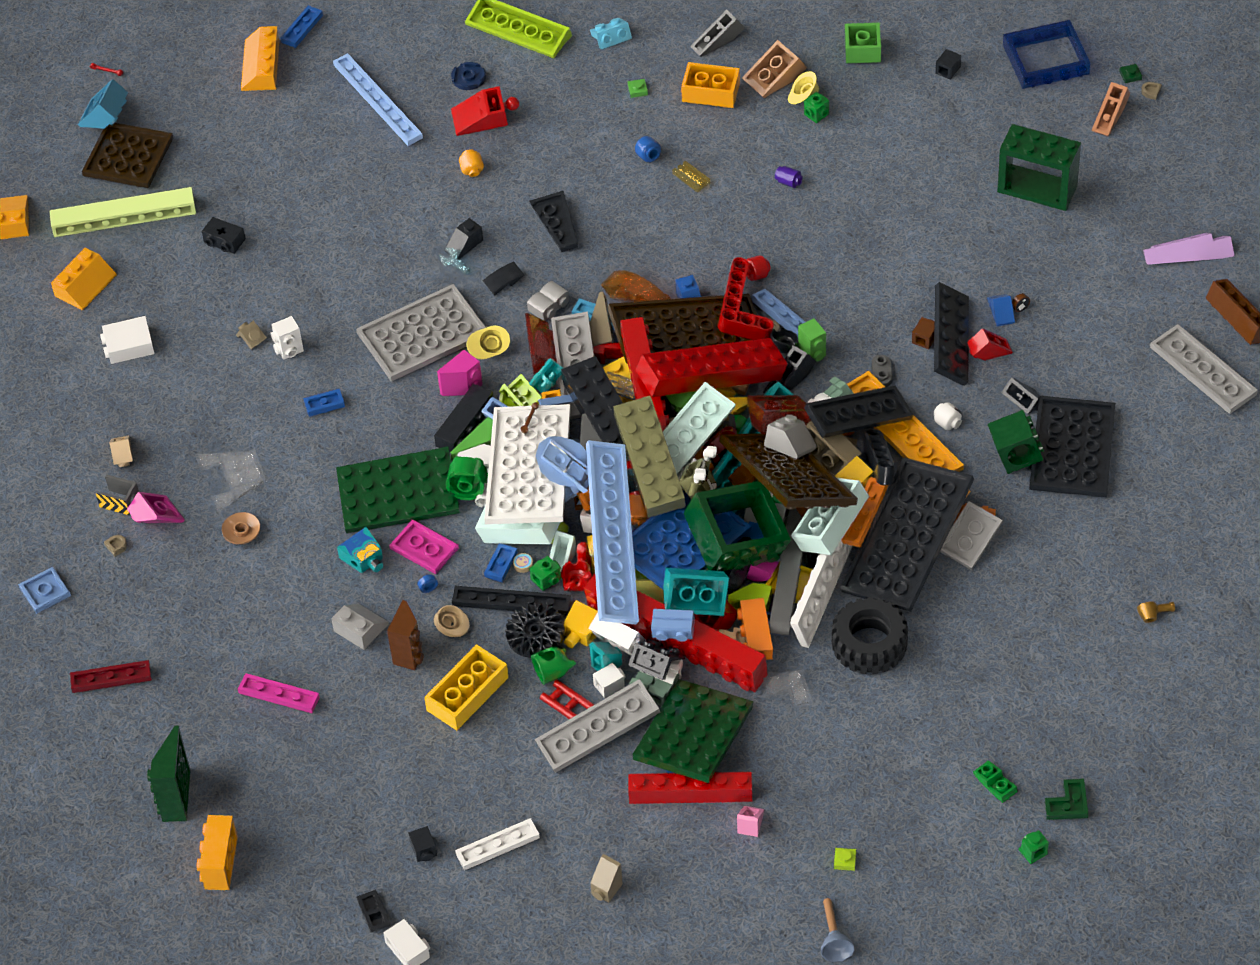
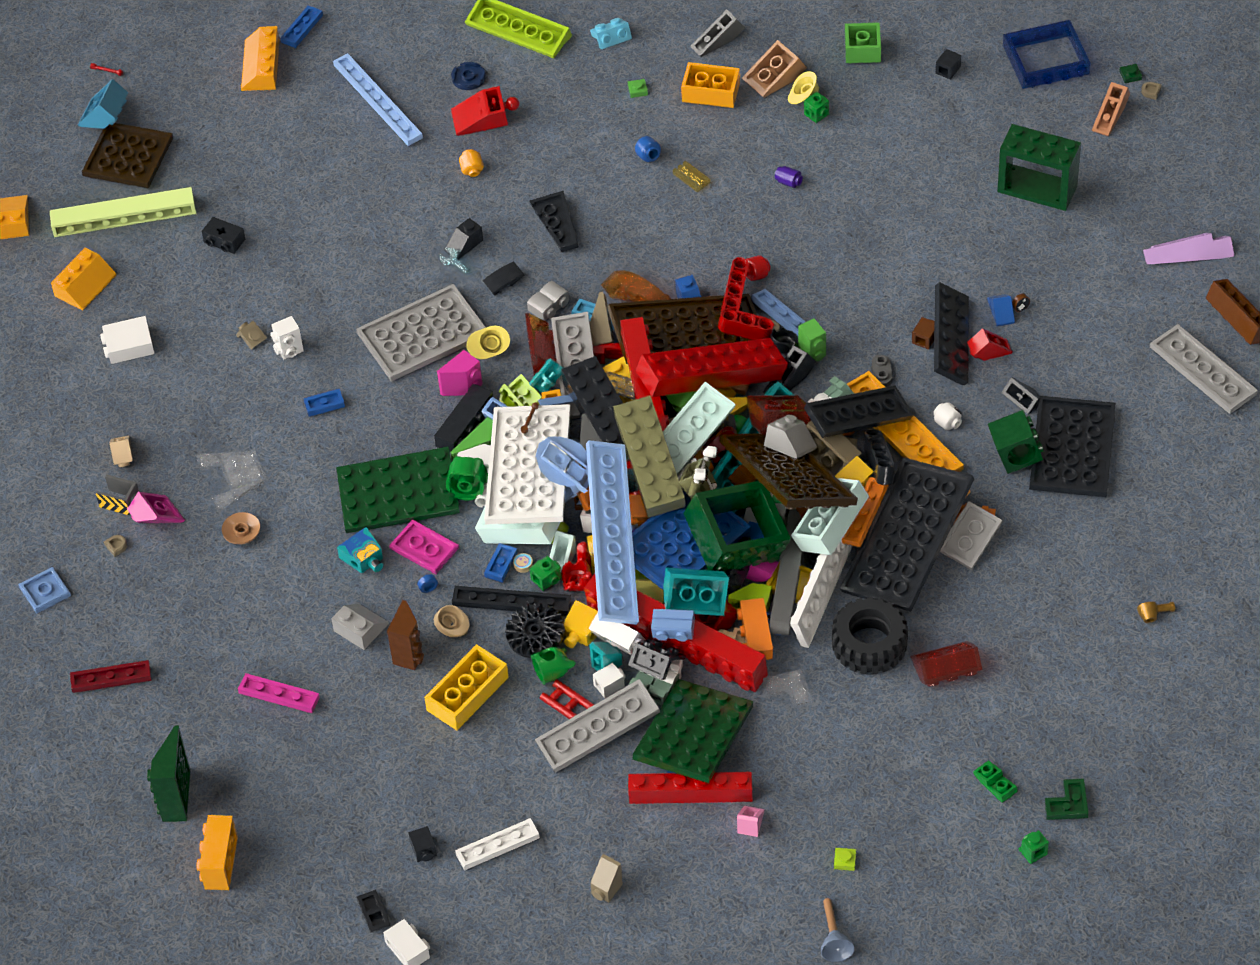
(947, 663): none -> clear red slope

